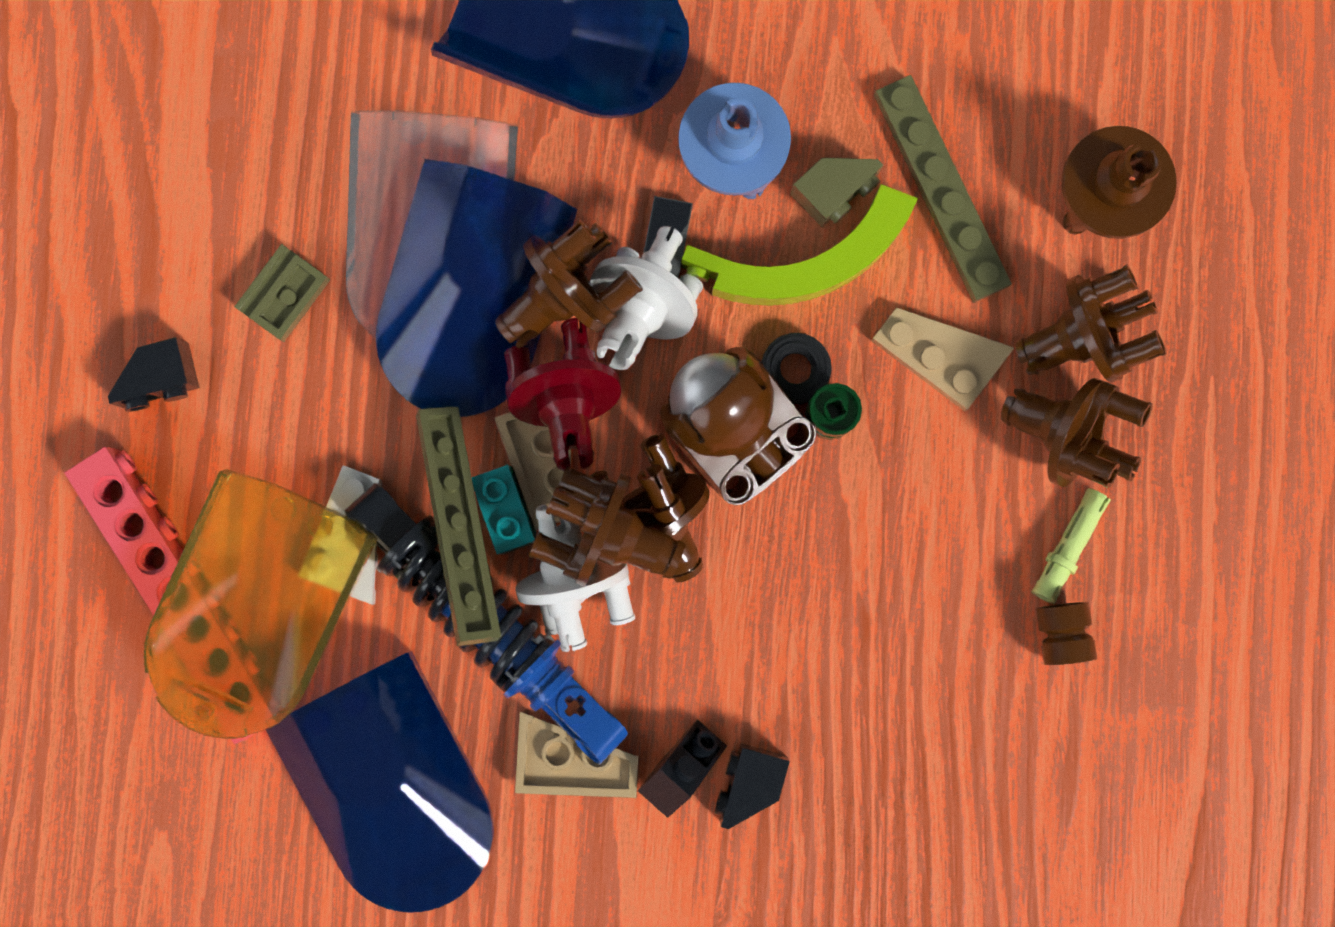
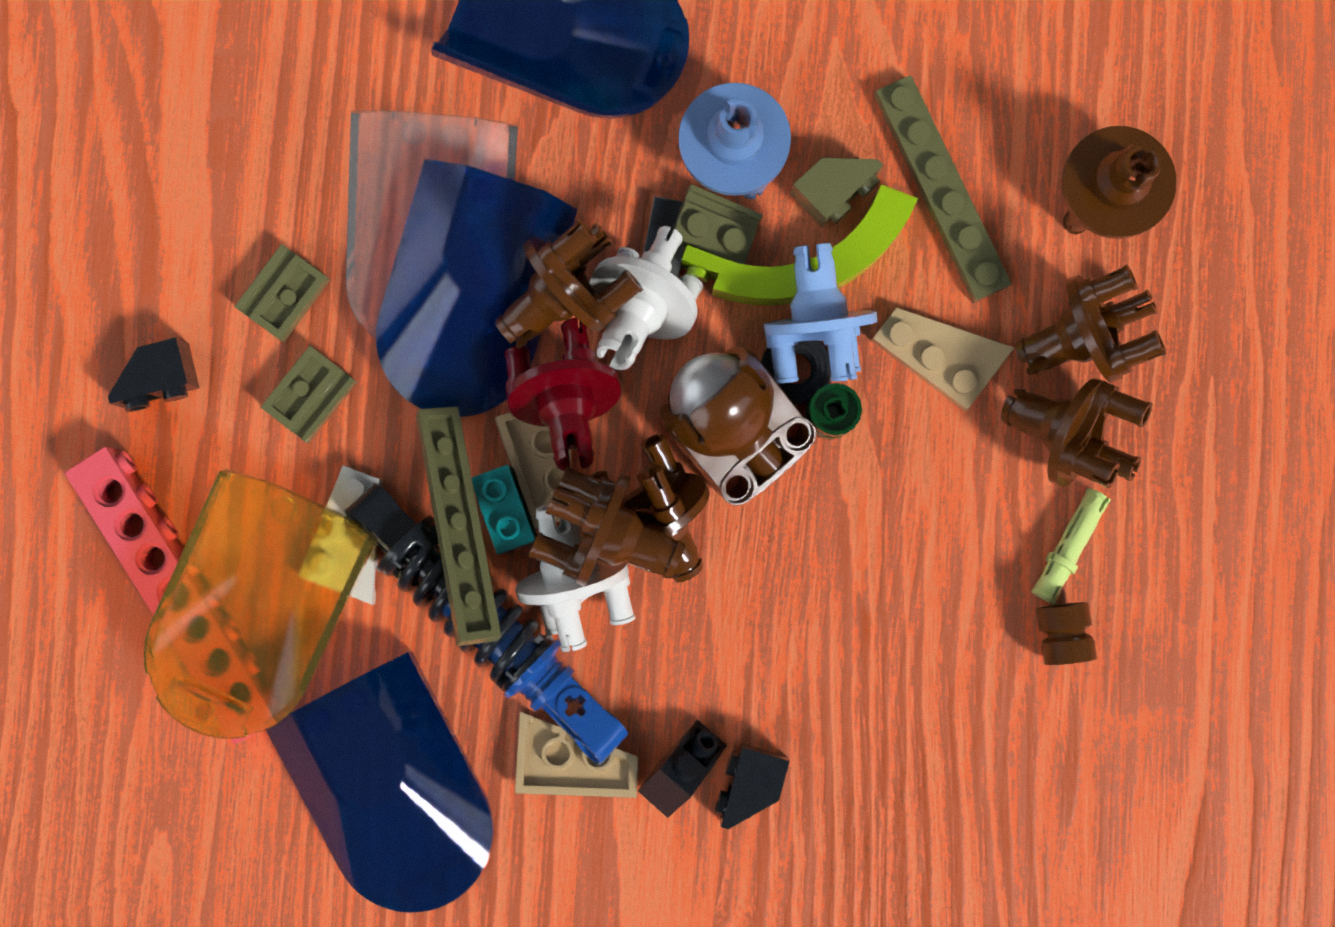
(309, 394): none -> olive plate
(716, 225): none -> olive plate
(817, 314): none -> light blue piece

